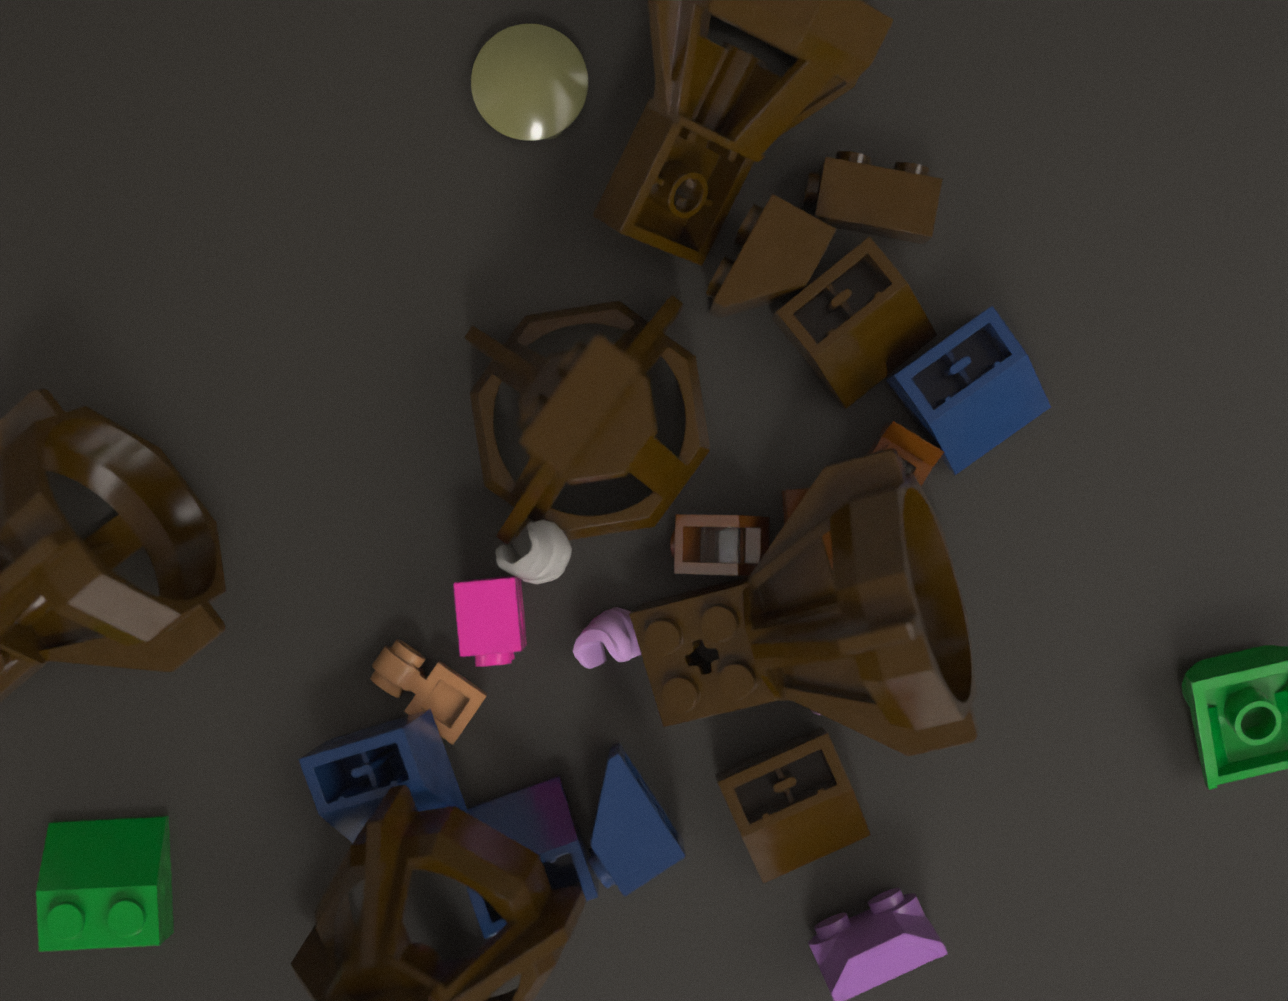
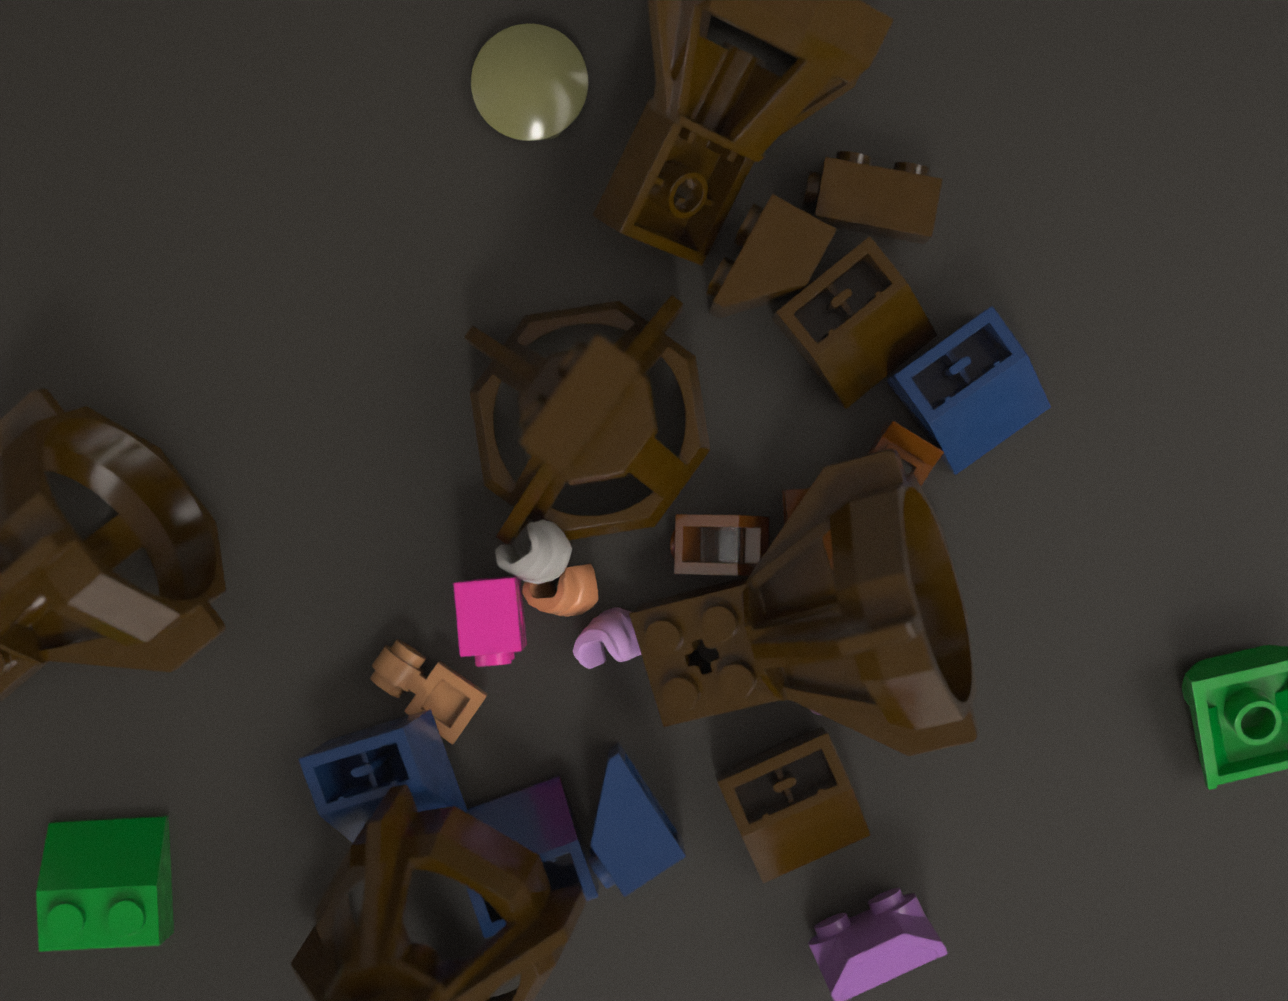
(574, 595): none -> nougat arm

